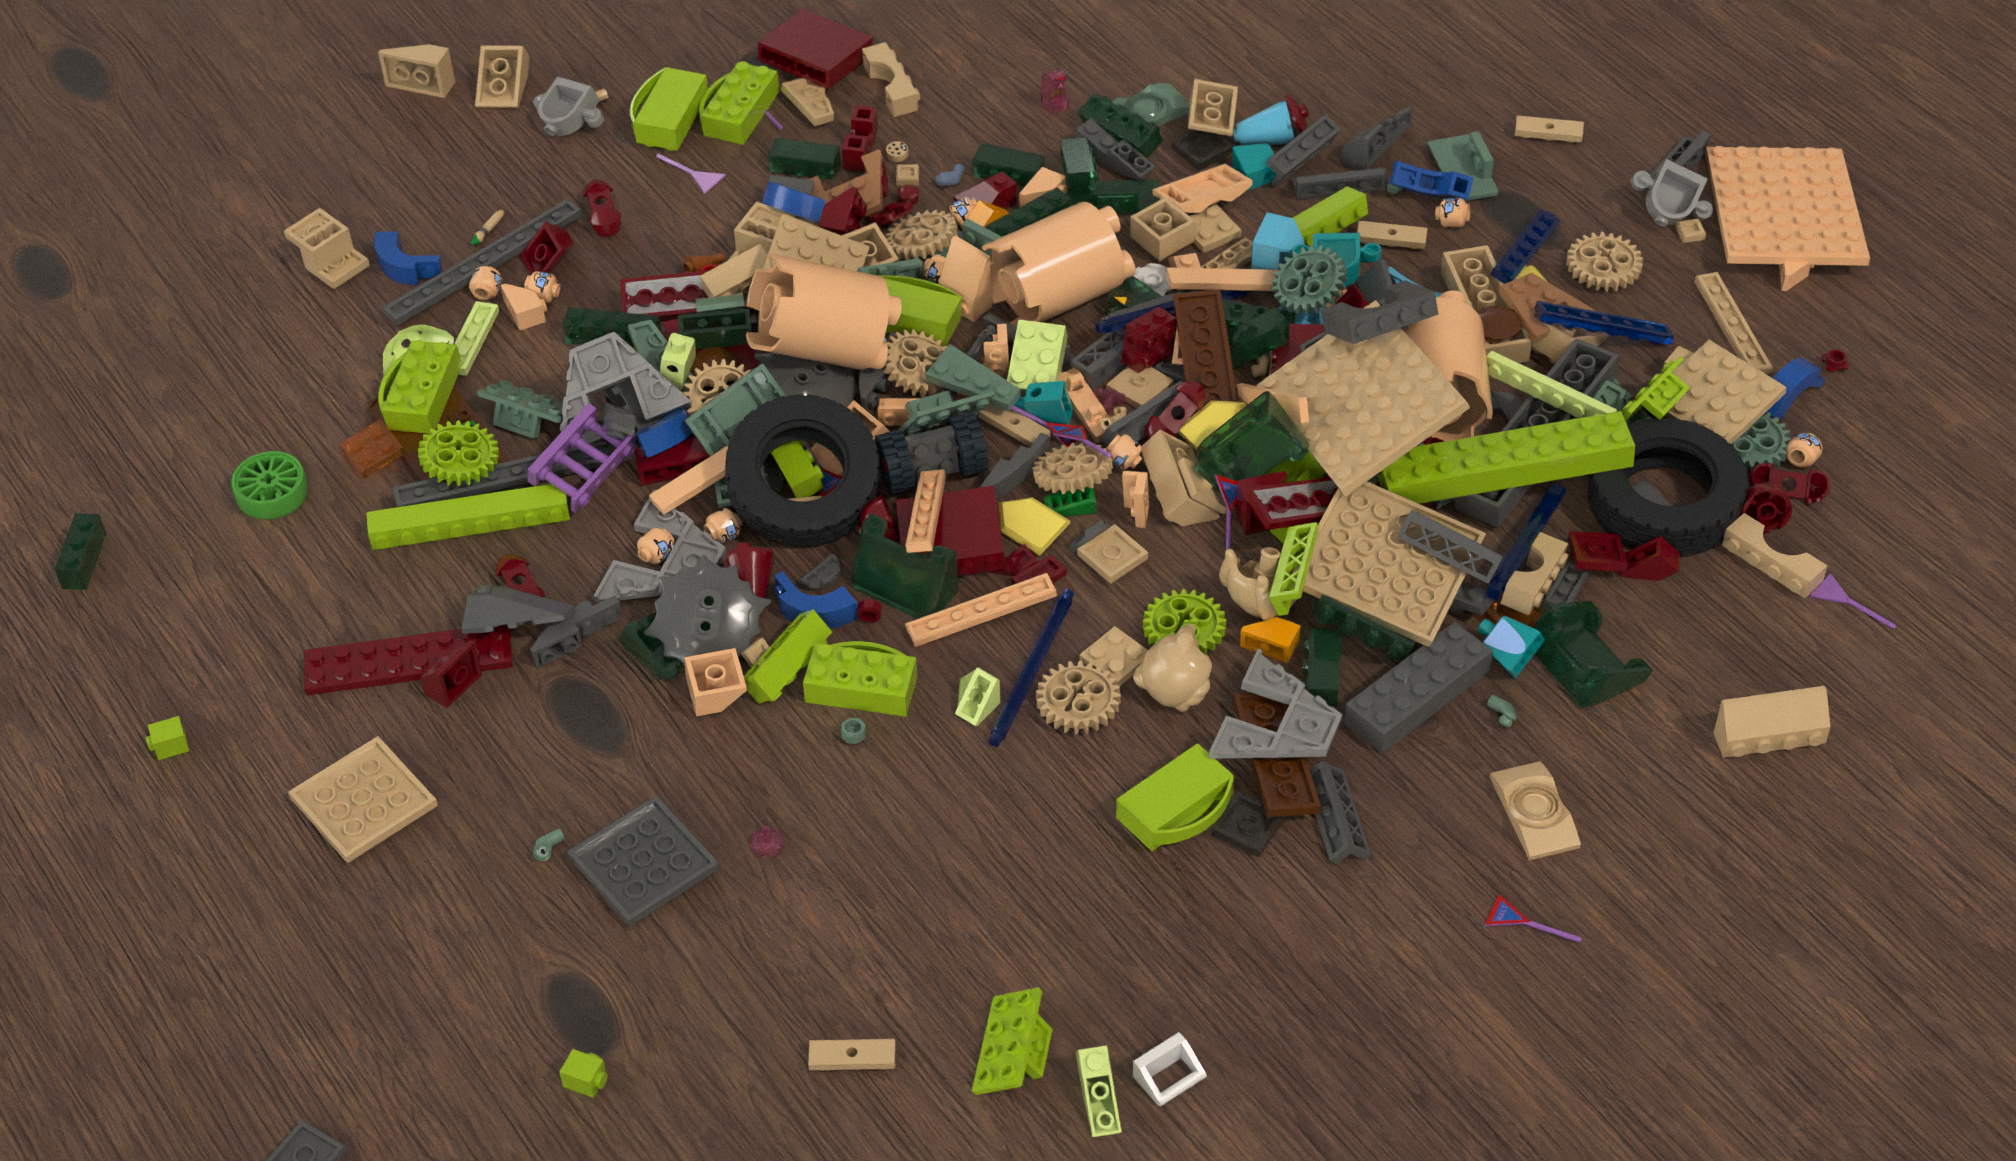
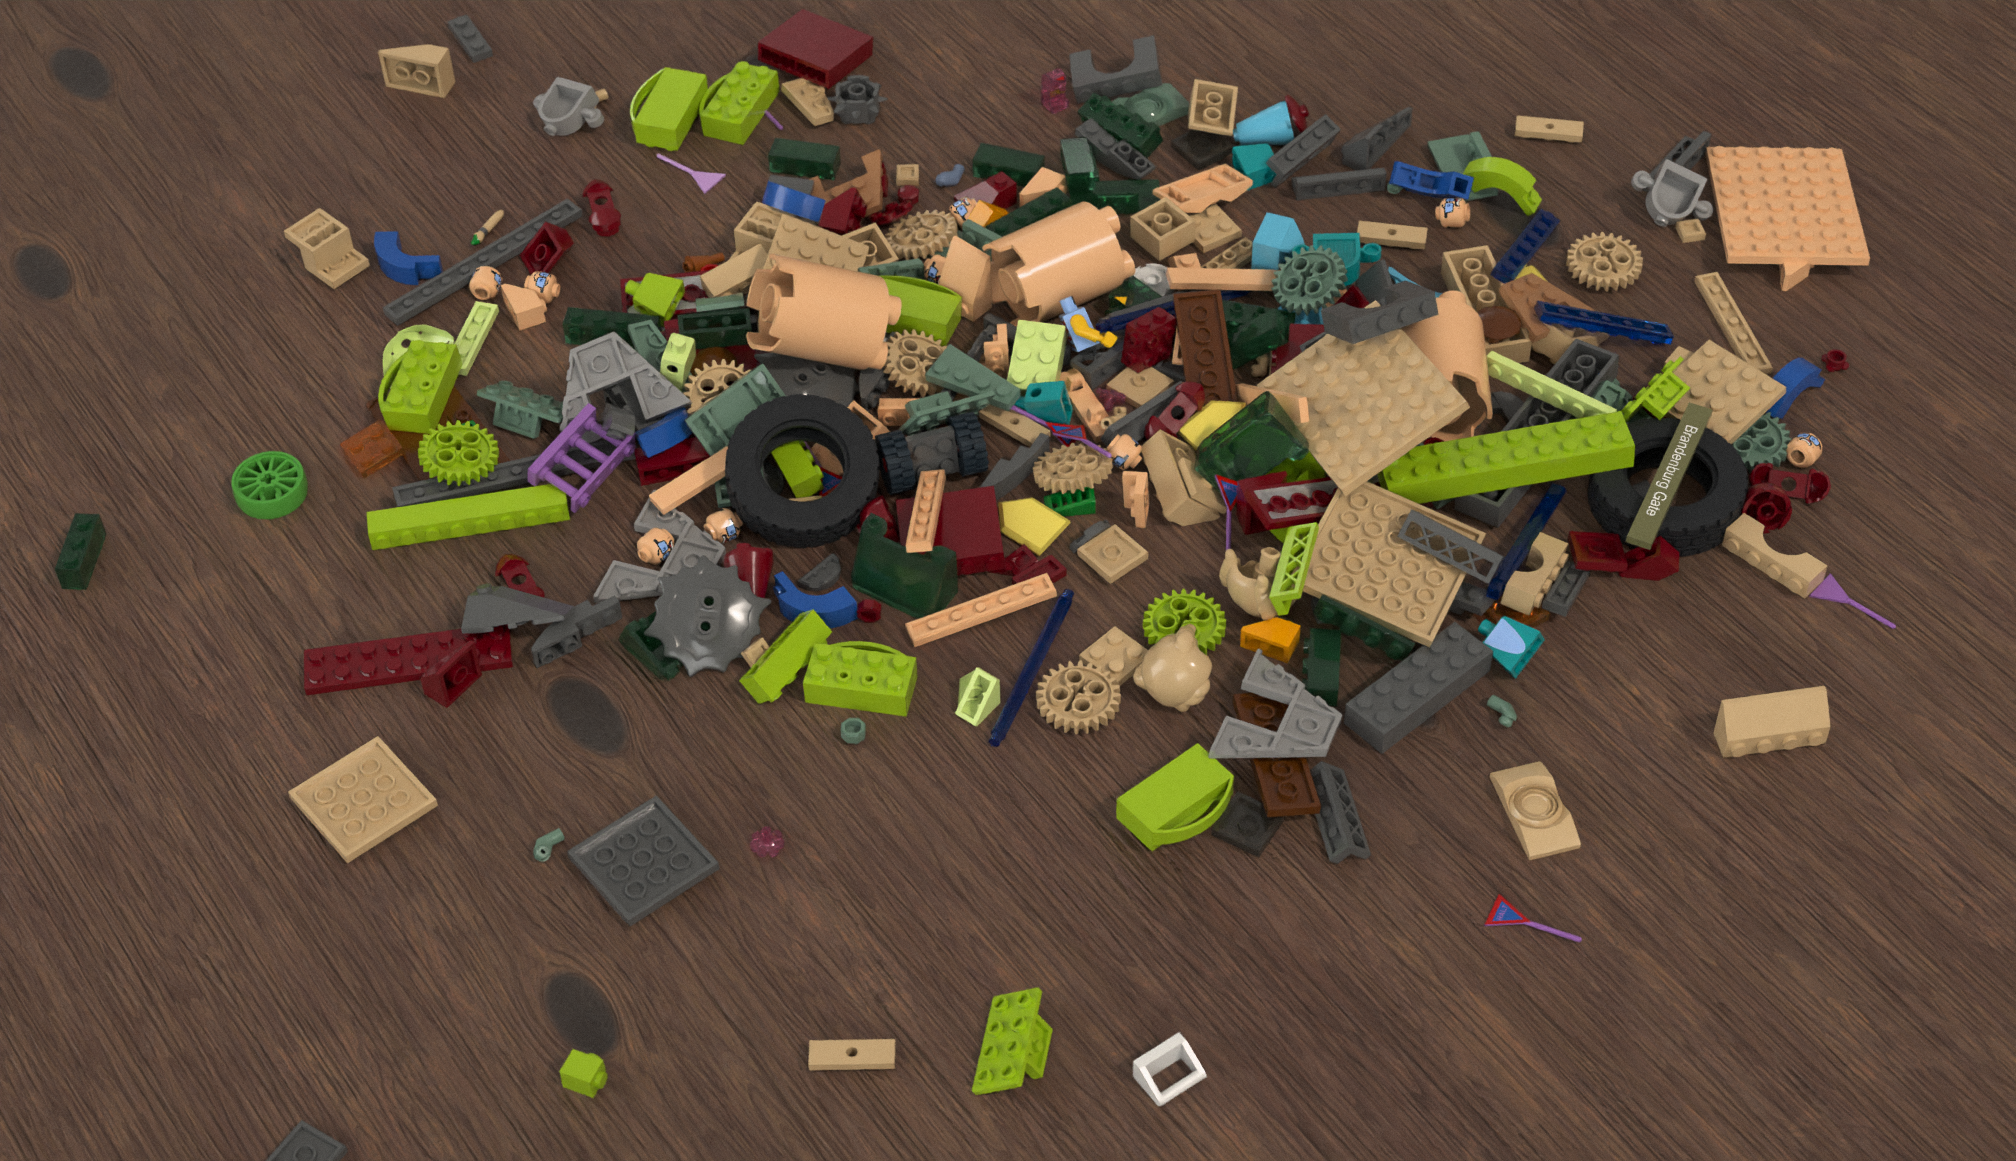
(167, 738): lime brick -> none
(470, 38): none -> dark grey plate
(501, 76): tan slope -> none
(656, 295): none -> lime torso
(714, 680): light nougat slope -> none
(857, 100): none -> dark grey brick
(860, 142): dark red arch -> none
(882, 64): tan arch -> none
(897, 151): tan tile -> none
(1080, 329): none -> torso
(1098, 1090): yellowish green slope -> none
(1139, 75): none -> dark grey arch
(1332, 214): lime brick -> none
(1507, 176): none -> lime arch
(1581, 657): clear green windscreen -> none
(1669, 476): none -> olive tile

